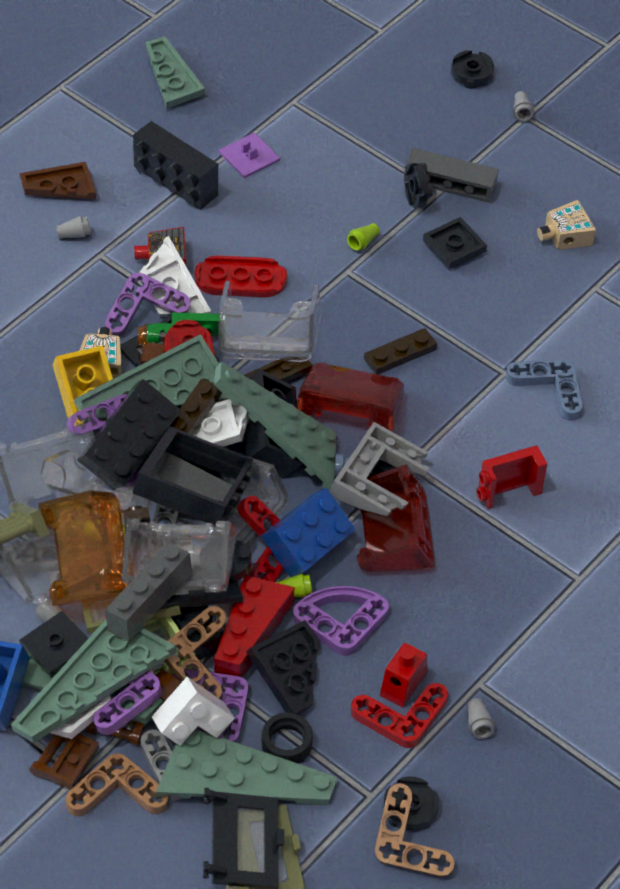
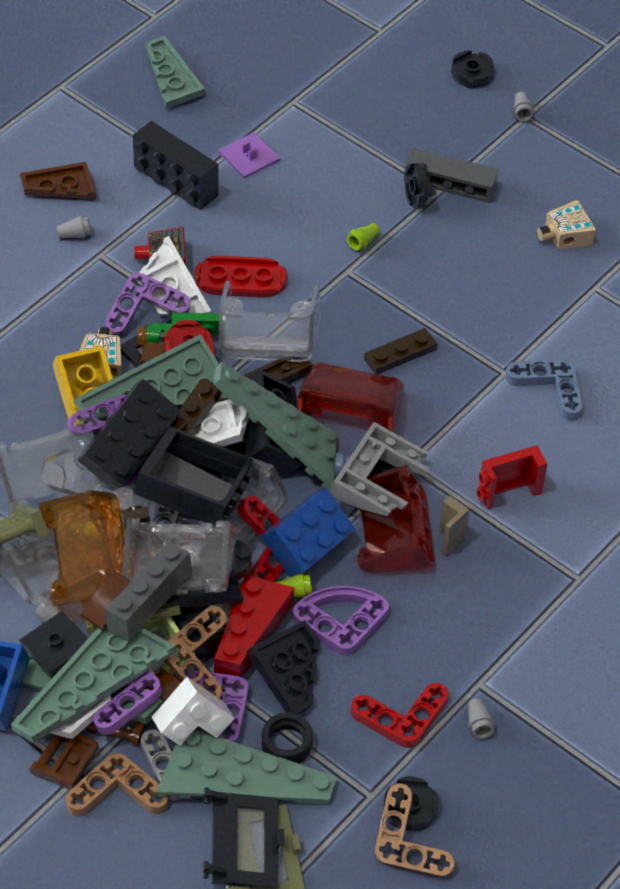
(104, 596): none -> reddish brown slope
(409, 667): red torso -> none
(453, 524): none -> dark tan panel
(454, 242): black plate -> none

